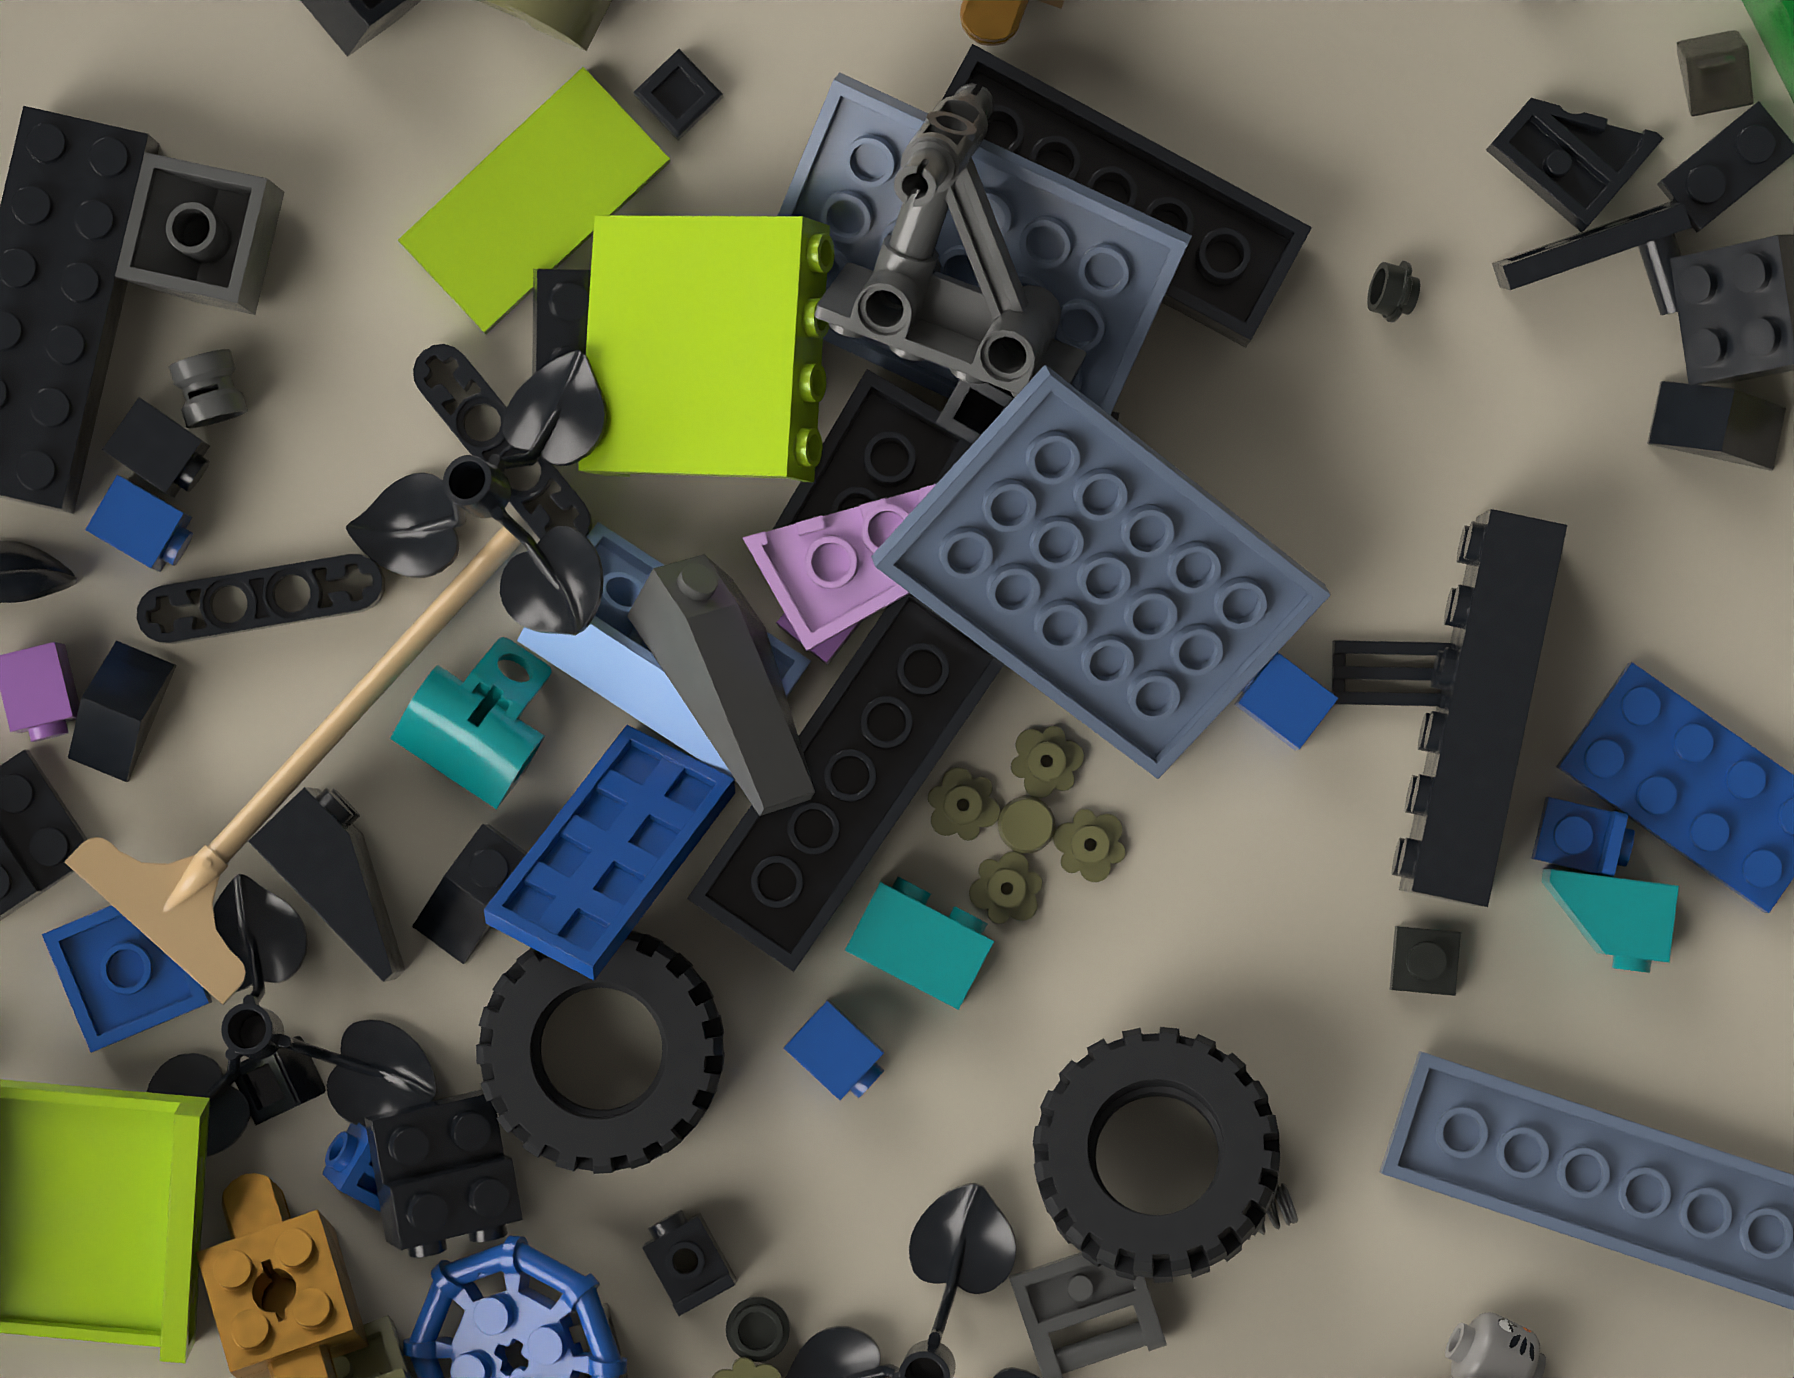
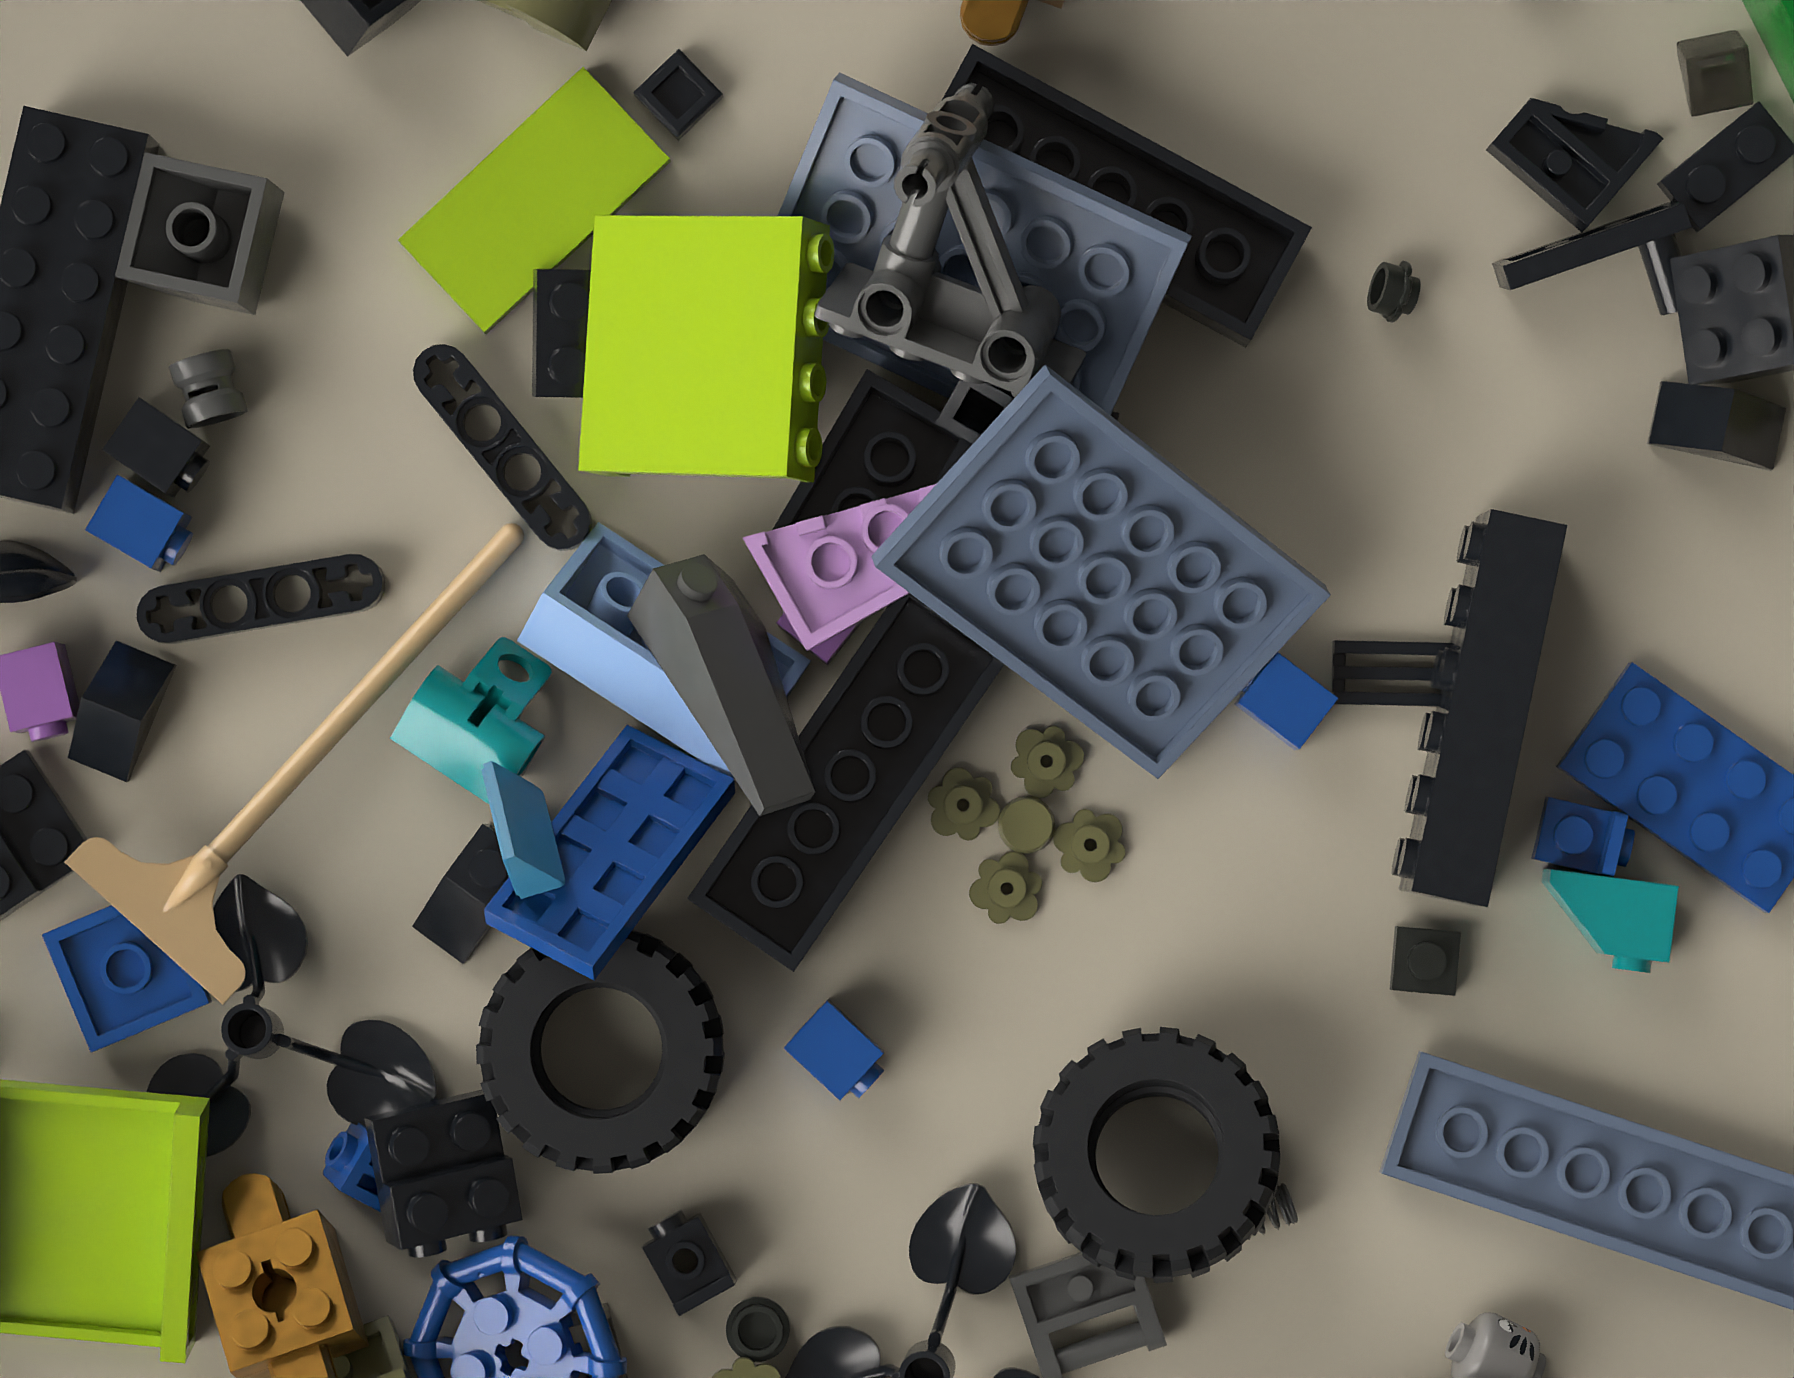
(278, 1083): black slope -> none
(331, 869): black slope -> none
(523, 831): none -> dark azure slope
(558, 579): black plant -> none
(920, 943): teal brick -> none

